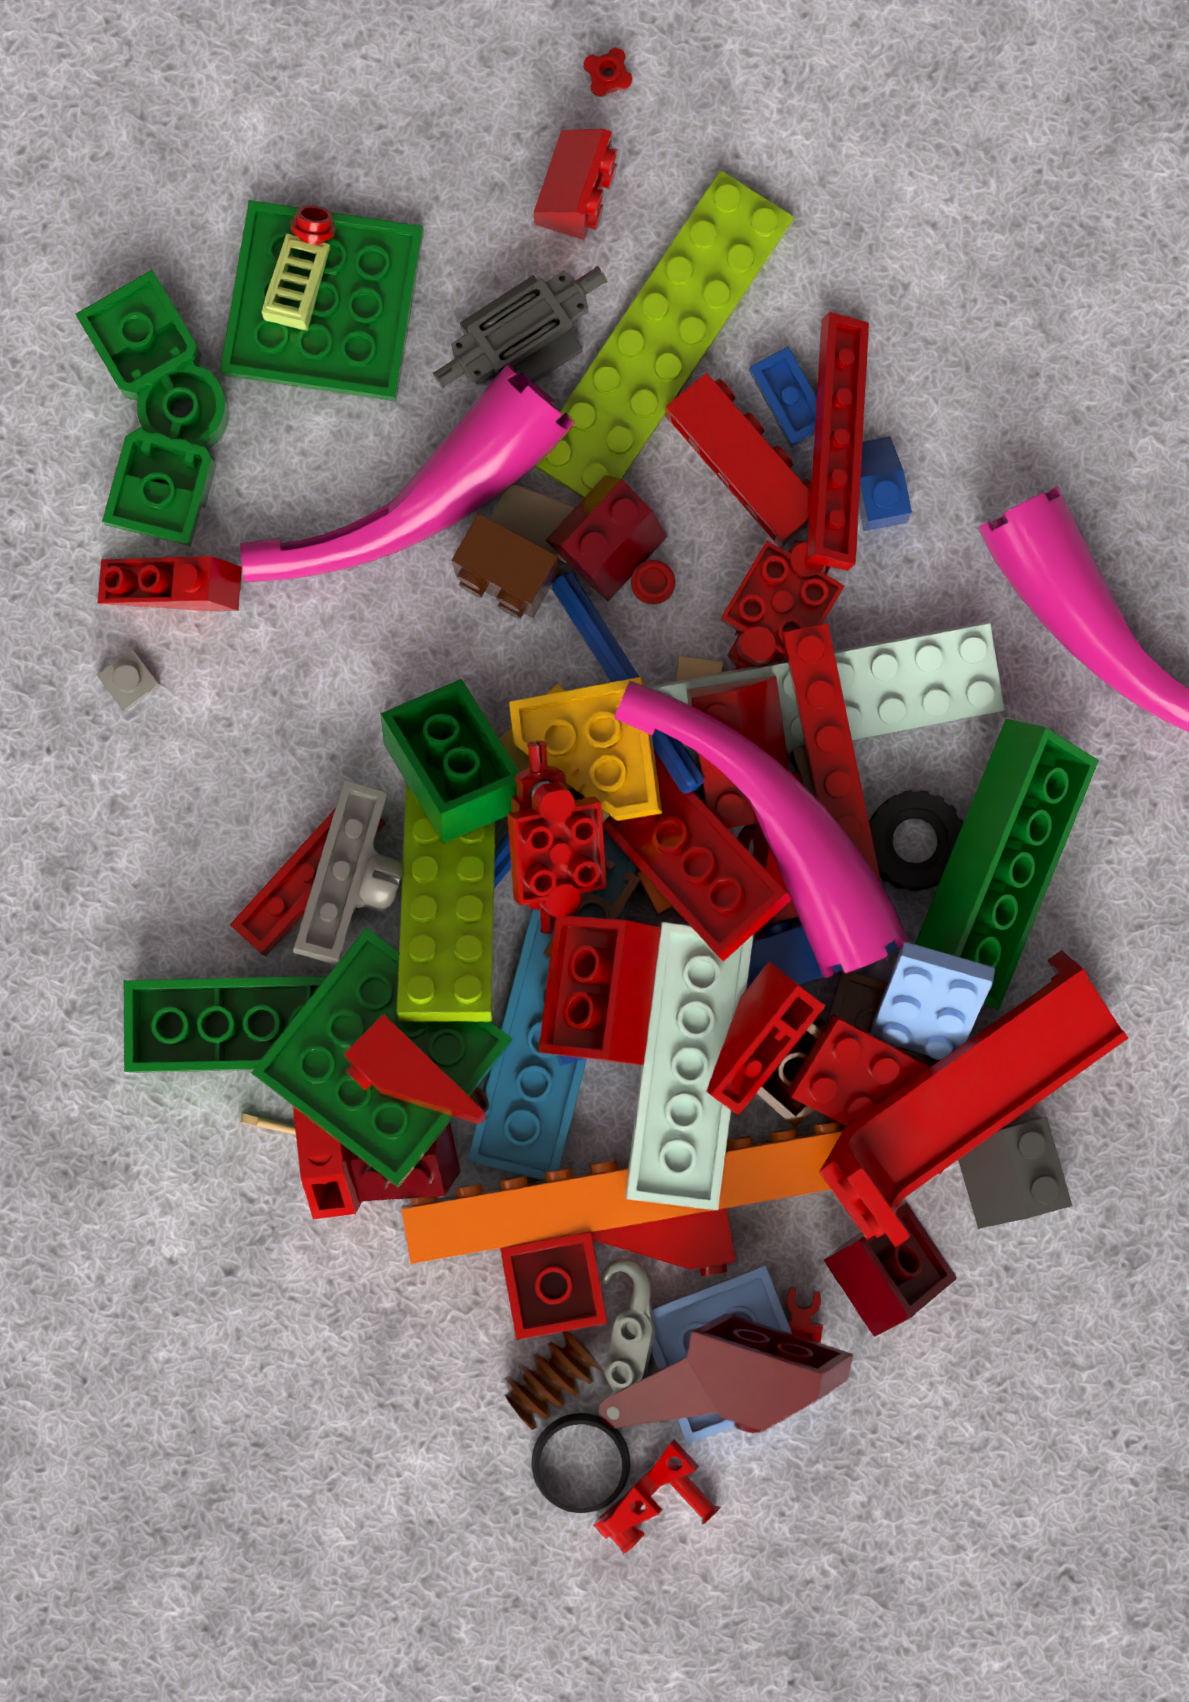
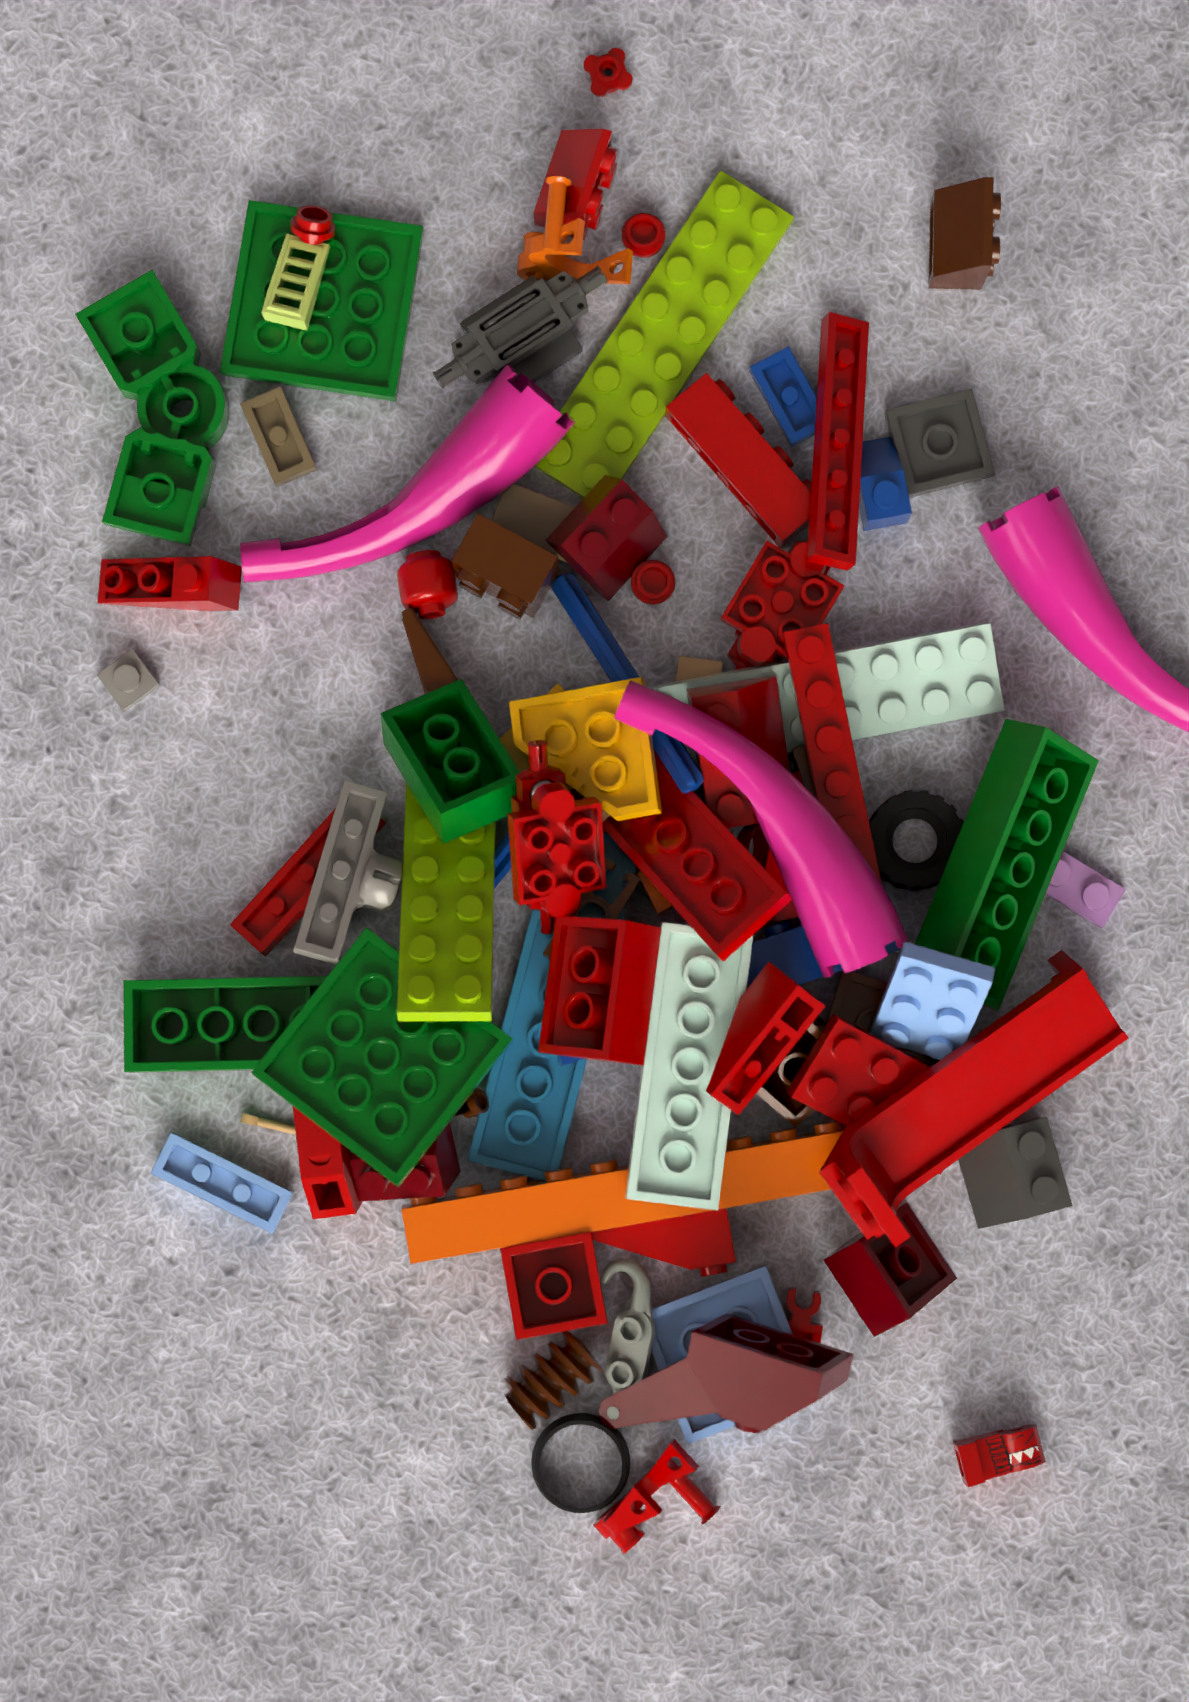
(222, 1182): none -> light blue plate
(278, 436): none -> dark tan plate
(403, 1071): red slope -> none
(427, 583): none -> red head
(430, 663): none -> reddish brown slope
(546, 251): none -> orange piece
(643, 235): none -> red plate
(940, 442): none -> dark grey plate
(962, 235): none -> reddish brown slope
(998, 1453): none -> red leg
(1084, 890): none -> lavender plate

